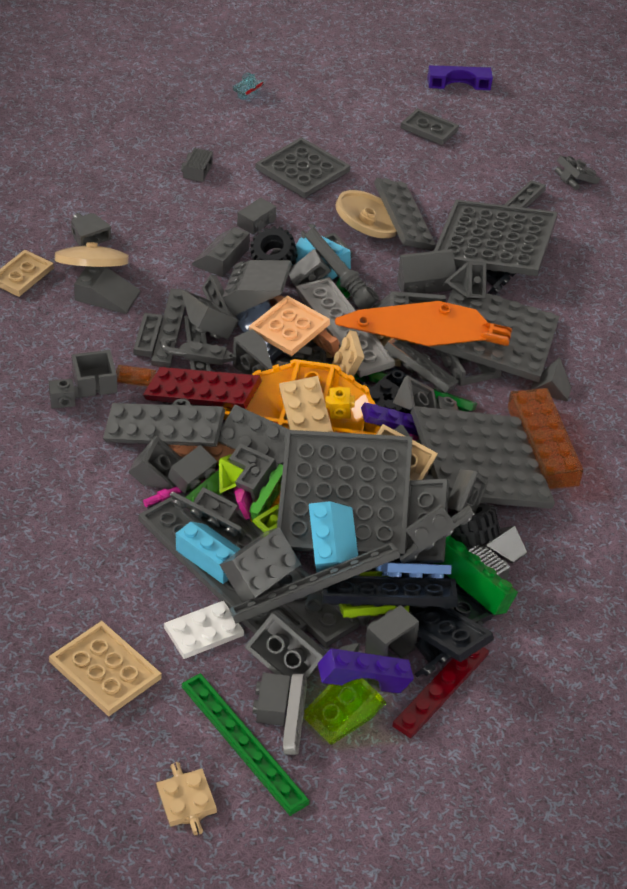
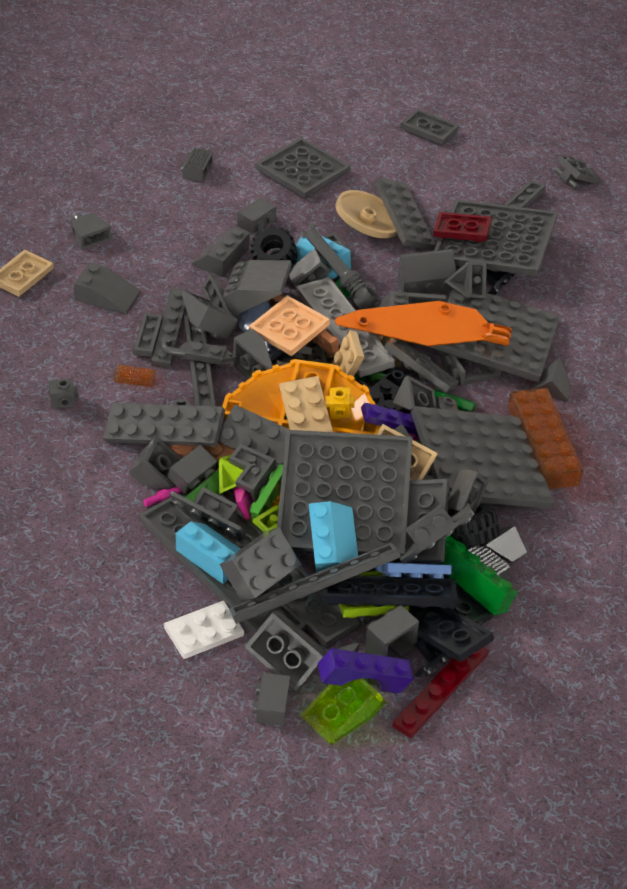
(92, 256): tan dish -> none
(94, 373): dark grey piece -> none
(105, 668): tan plate -> none
(186, 798): tan plate -> none
(203, 387): dark red plate -> none
(245, 744): green tile -> none
(248, 85): clear light blue hips -> none
(295, 714): light grey beam -> none
(462, 226): none -> dark red plate
(478, 77): dark purple arch -> none

